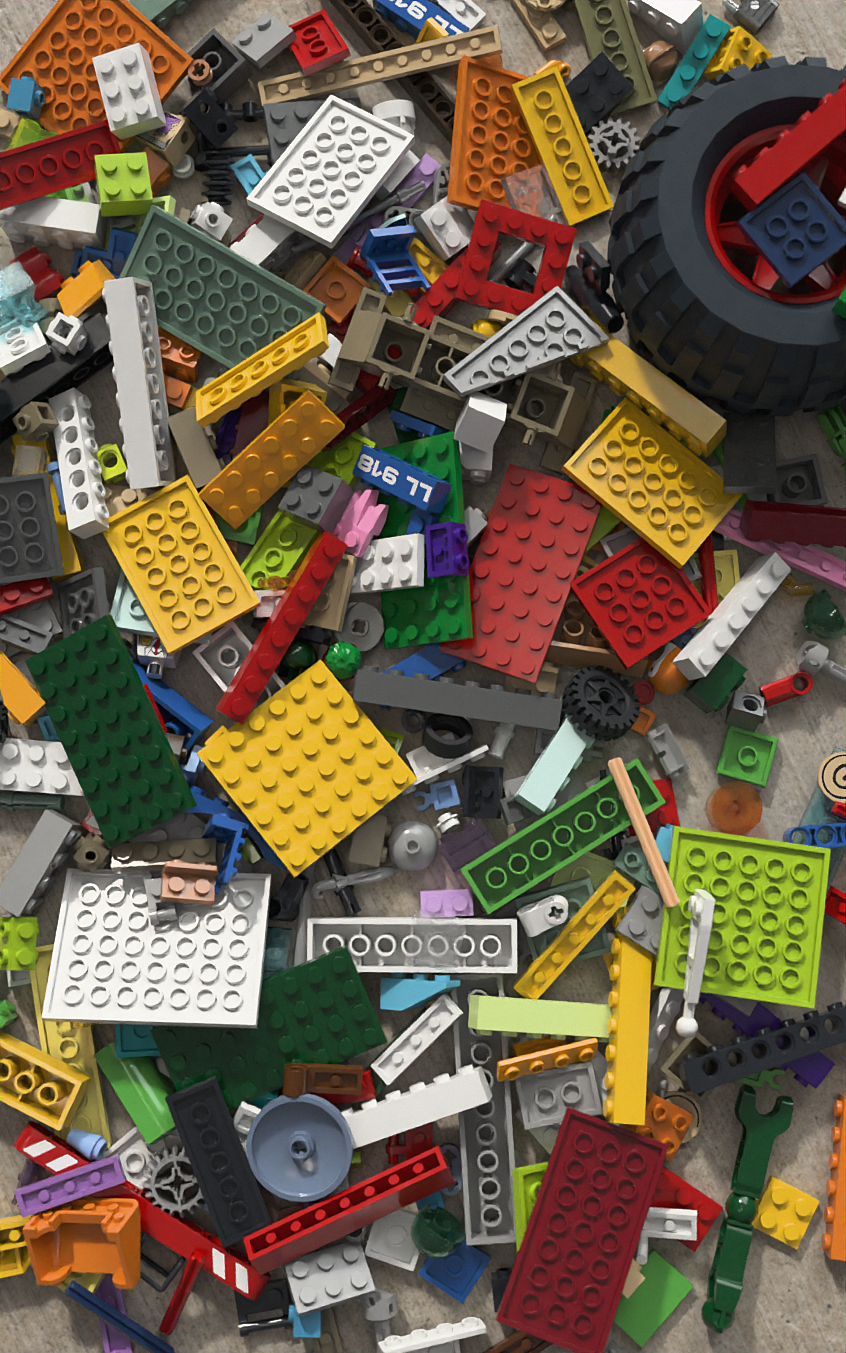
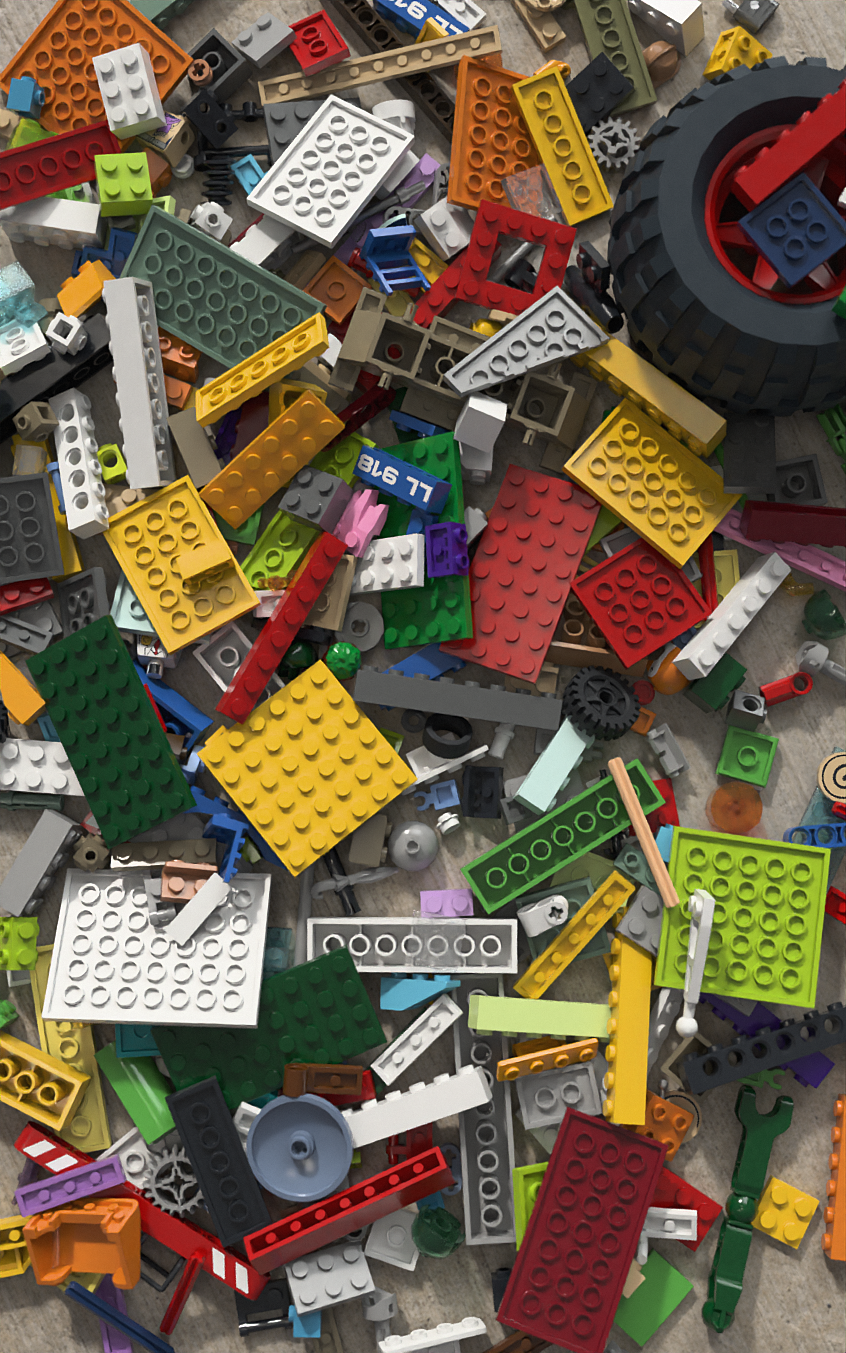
(45, 279): red brick -> none
(88, 1144): light blue cone -> none
(198, 909): none -> white sticker
(205, 562): none -> yellow panel
(285, 905): black piece -> none
(458, 1272): blue plate -> none
(467, 844): clear purple brick -> none
(694, 61): teal plate -> none

